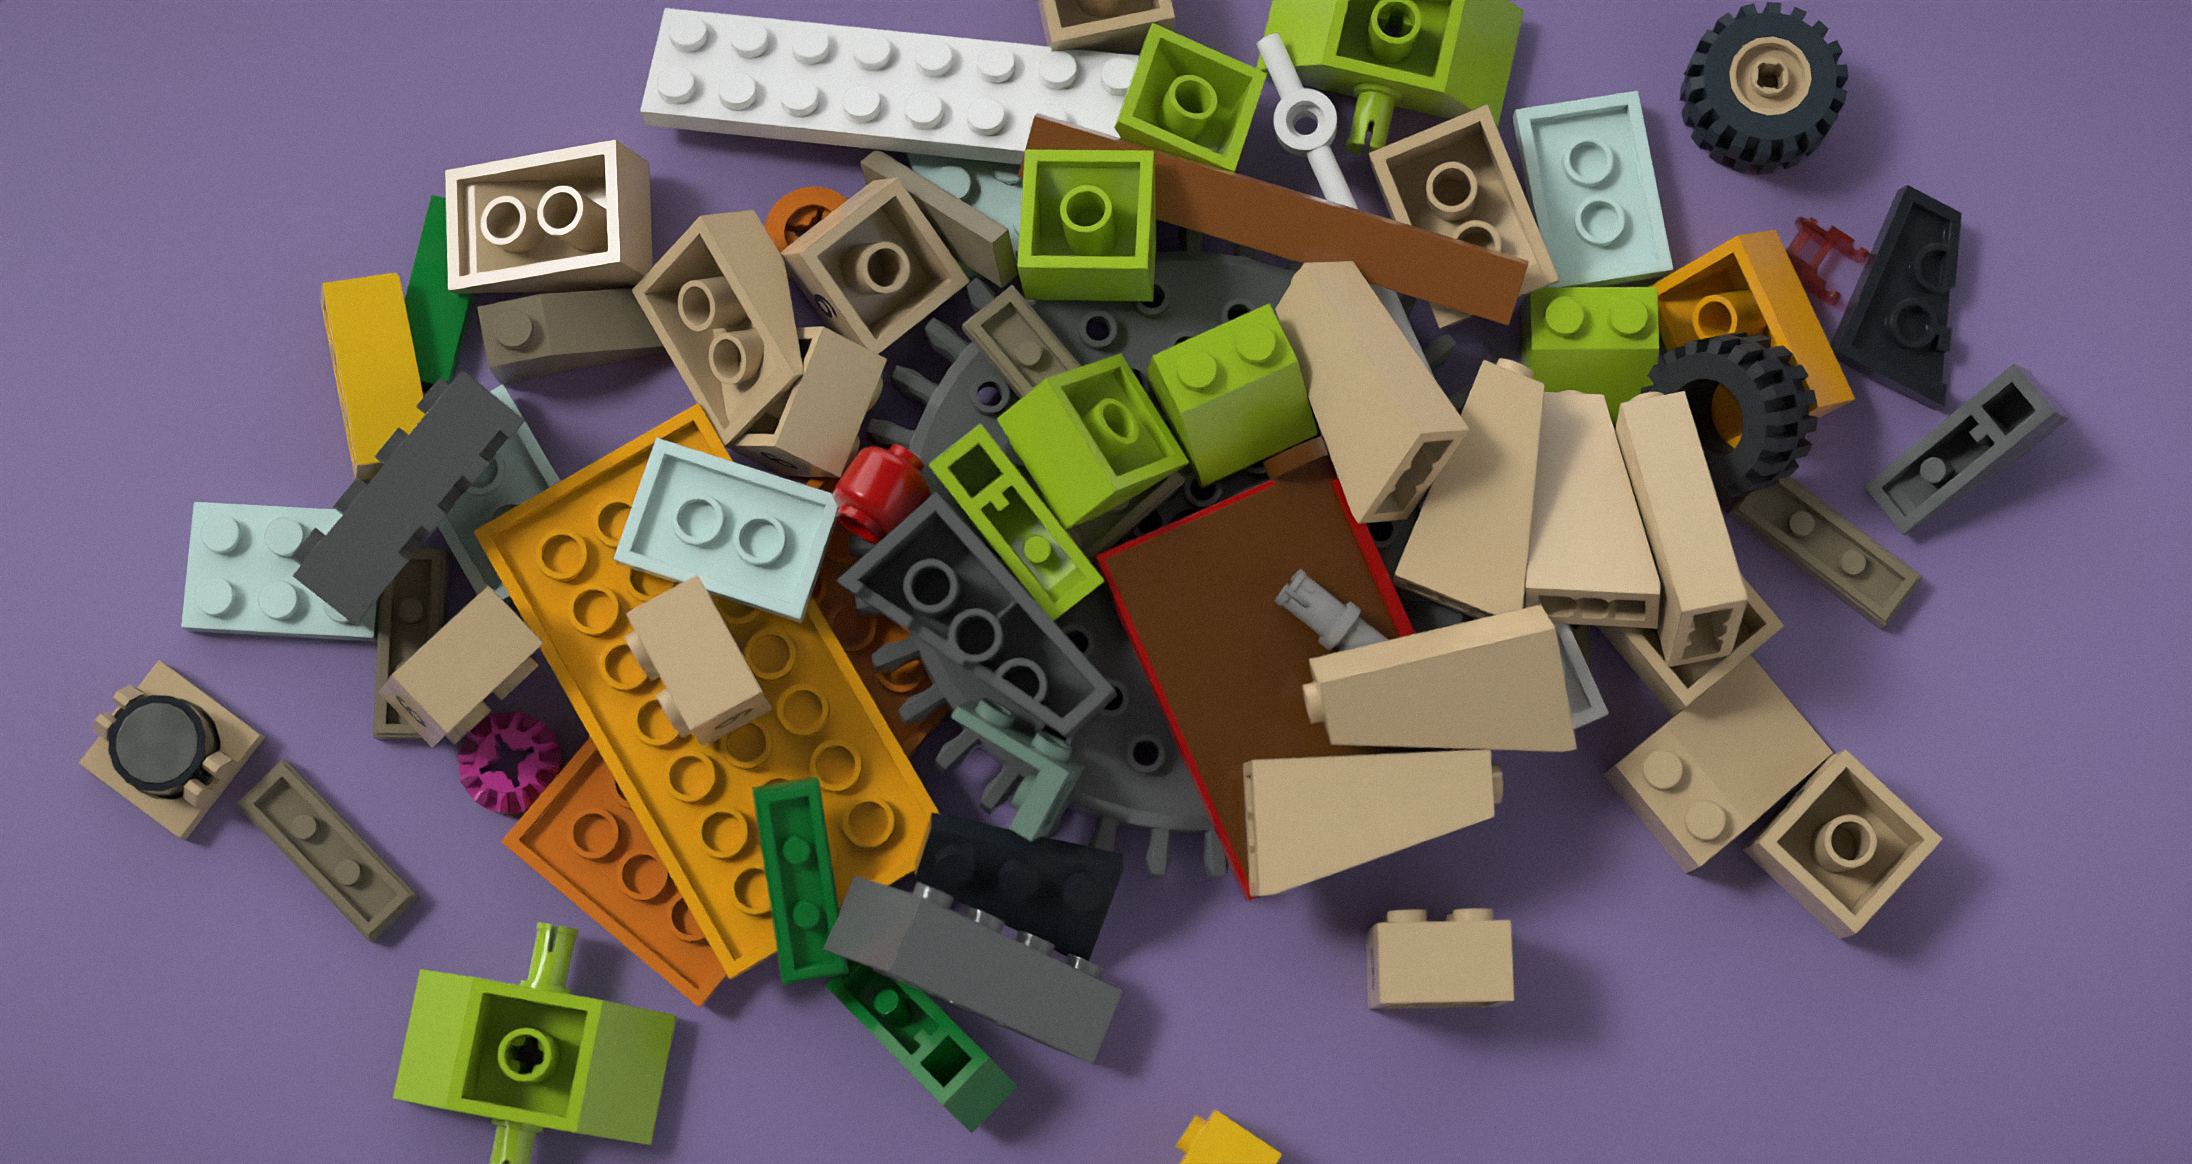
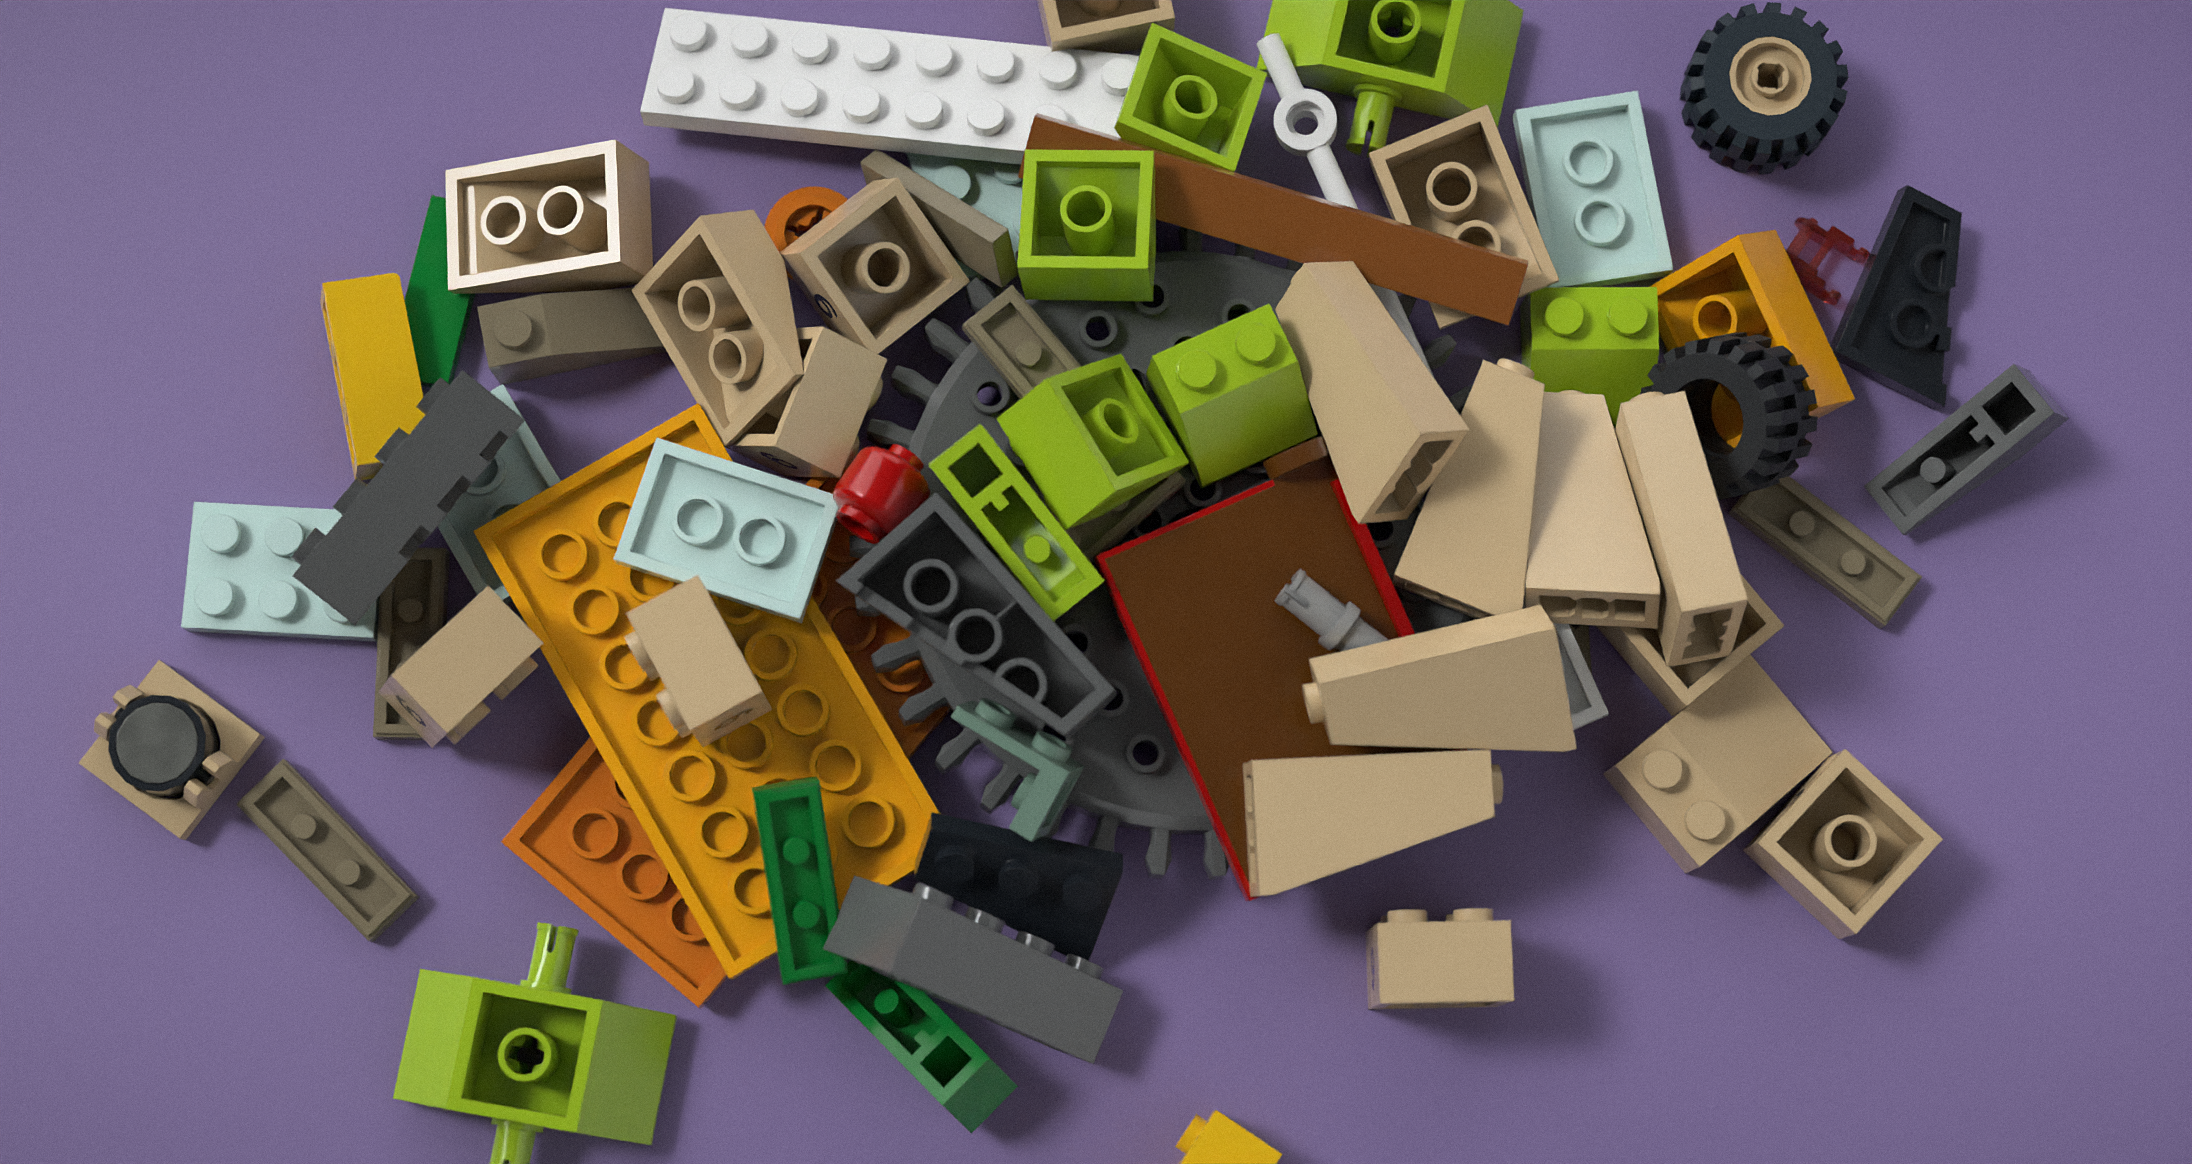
(496, 789): dark pink gear -> none

